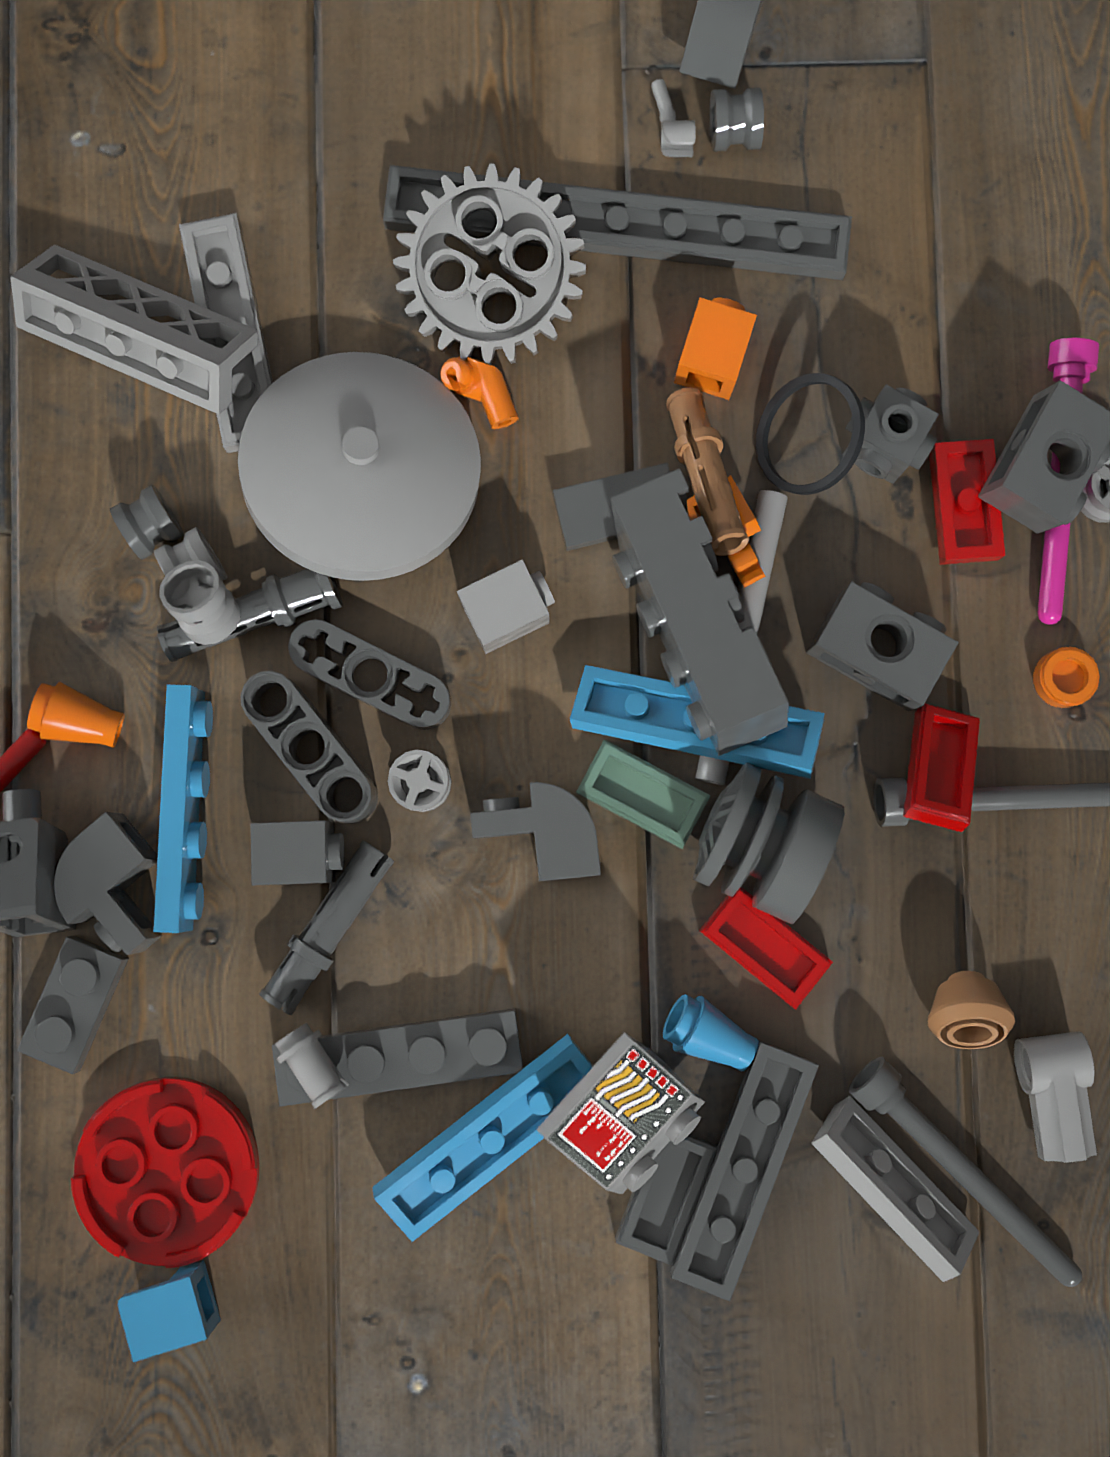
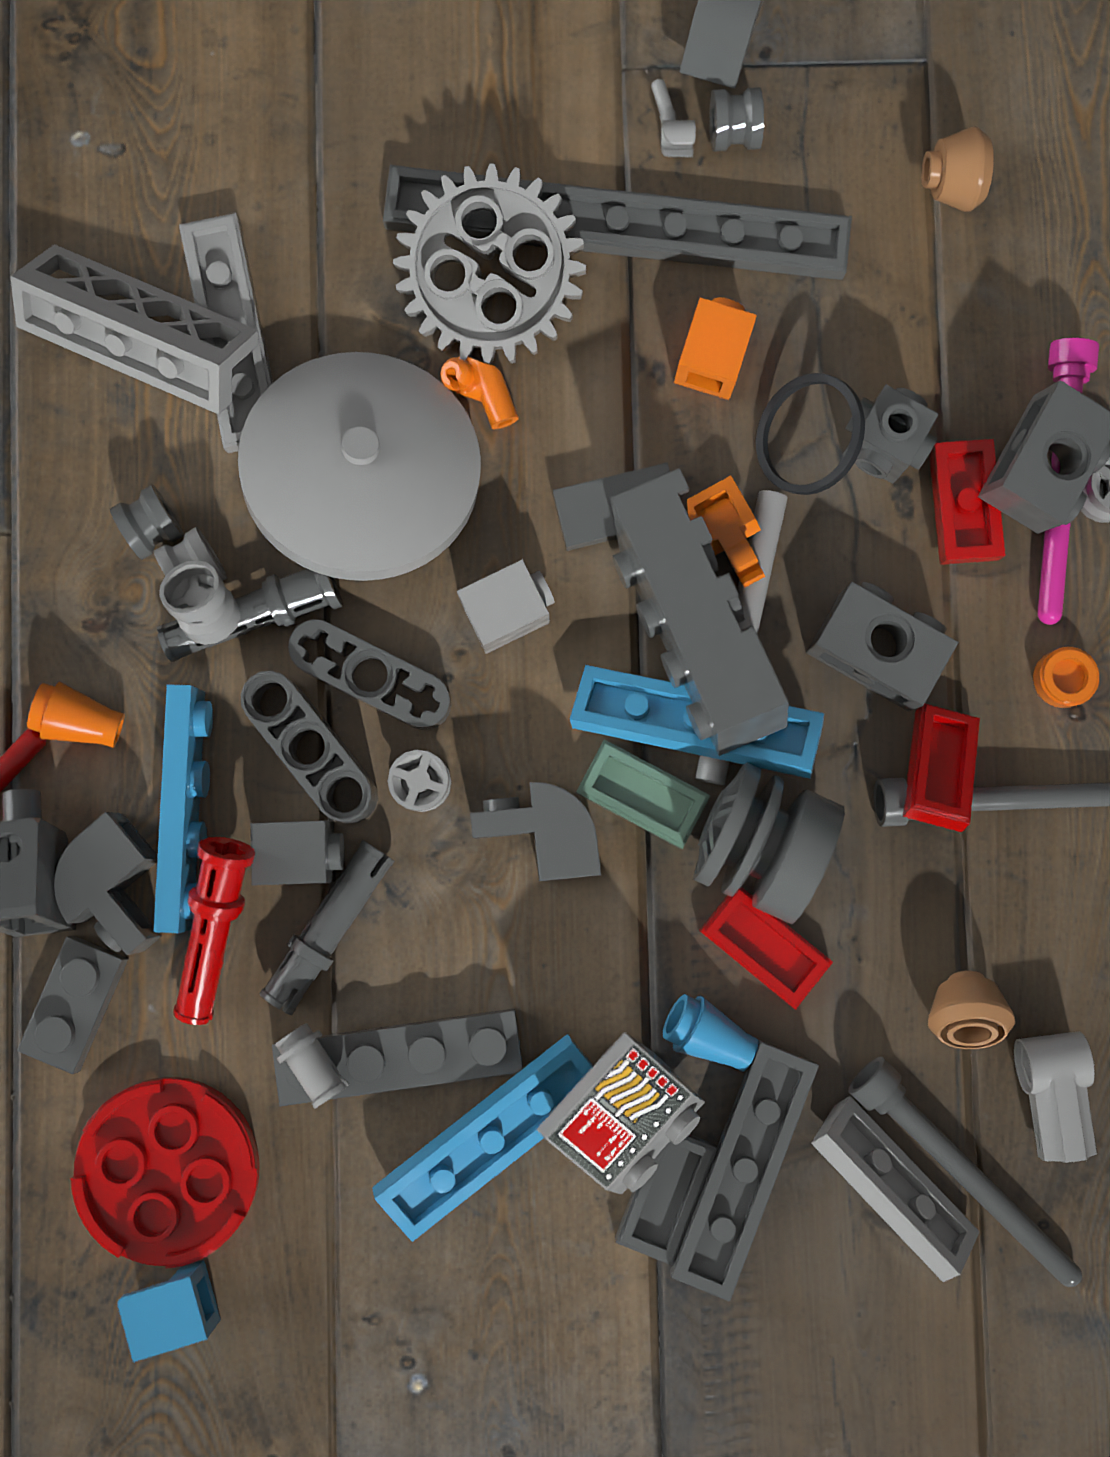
(214, 906): none -> red pin
(700, 451): medium nougat pin -> none
(960, 169): none -> medium nougat cone

